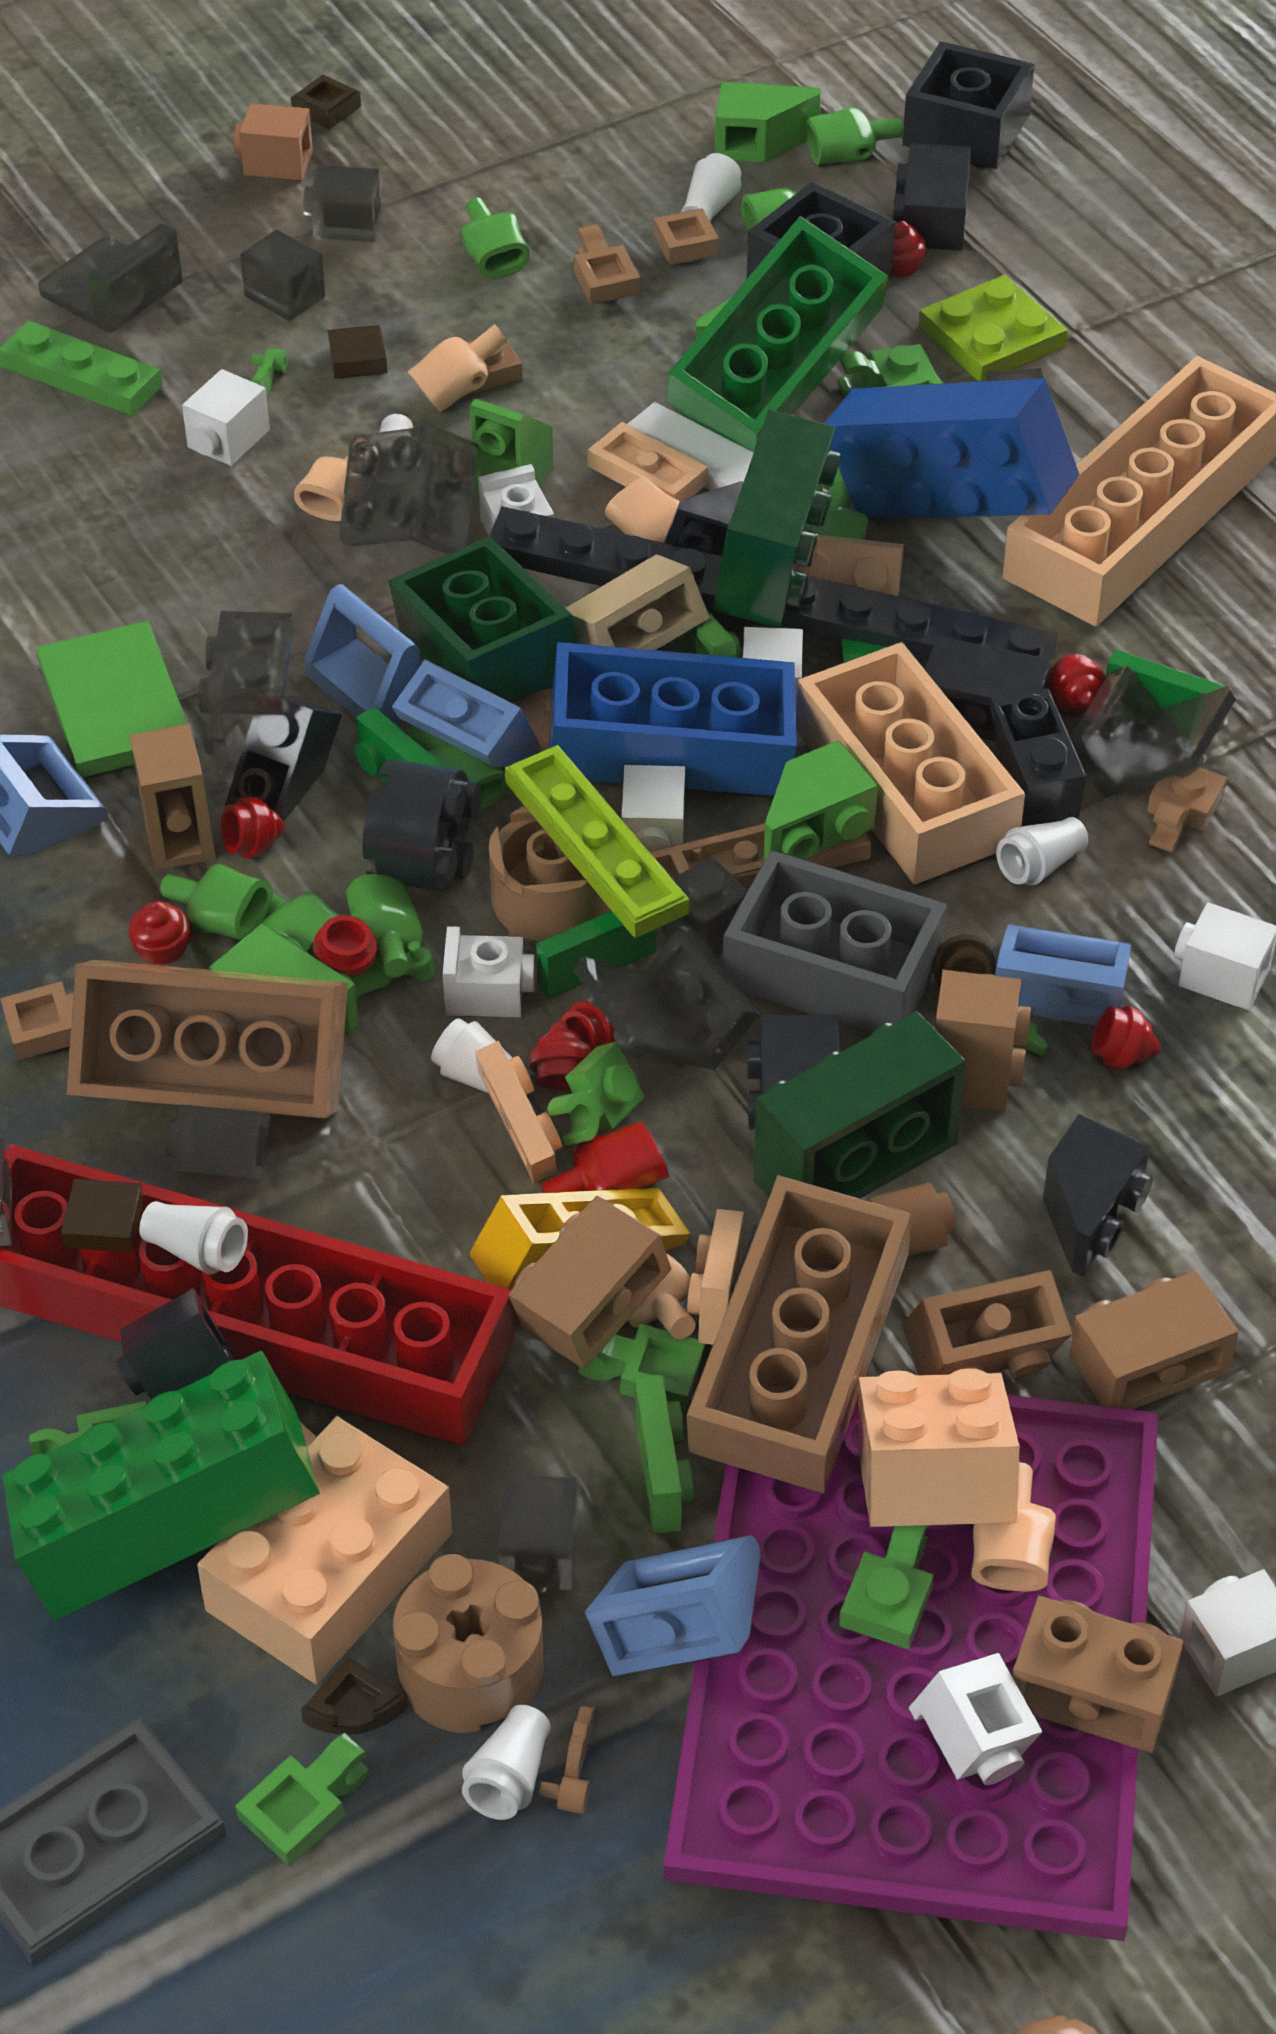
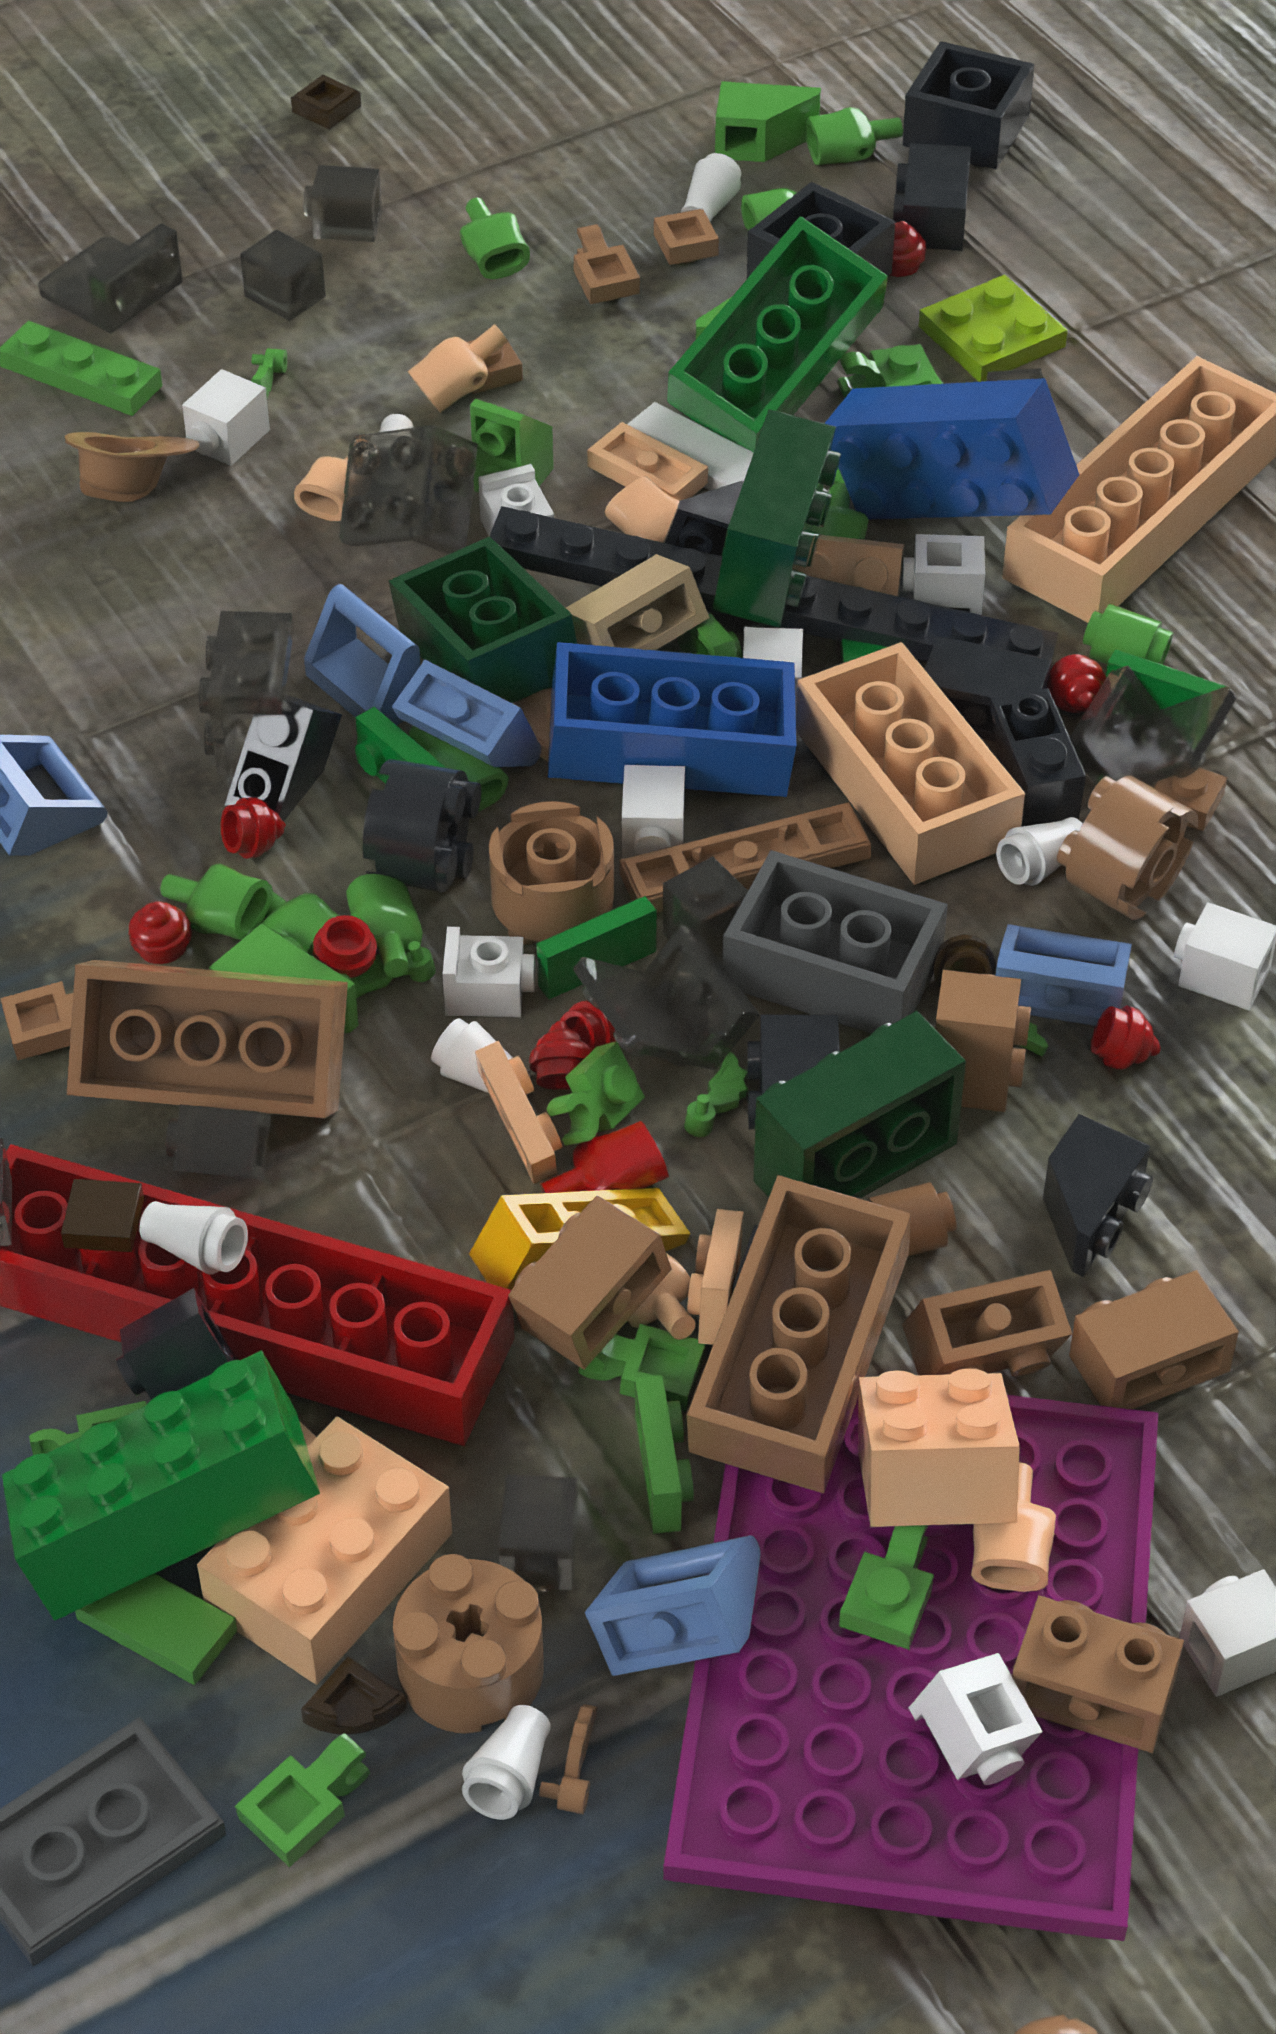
(106, 691): bright green tile -> none
(123, 466): none -> medium nougat piece
(163, 1625): none -> bright green tile
(173, 796): medium nougat brick -> none
(274, 141): nougat brick -> none
(357, 351): dark brown tile -> none
(597, 841): lime tile -> none
(723, 1095): none -> bright green piece
(820, 803): bright green slope -> none
(946, 571): none -> white brick
(1126, 632): none -> bright green brick
(1128, 845): none -> medium nougat brick

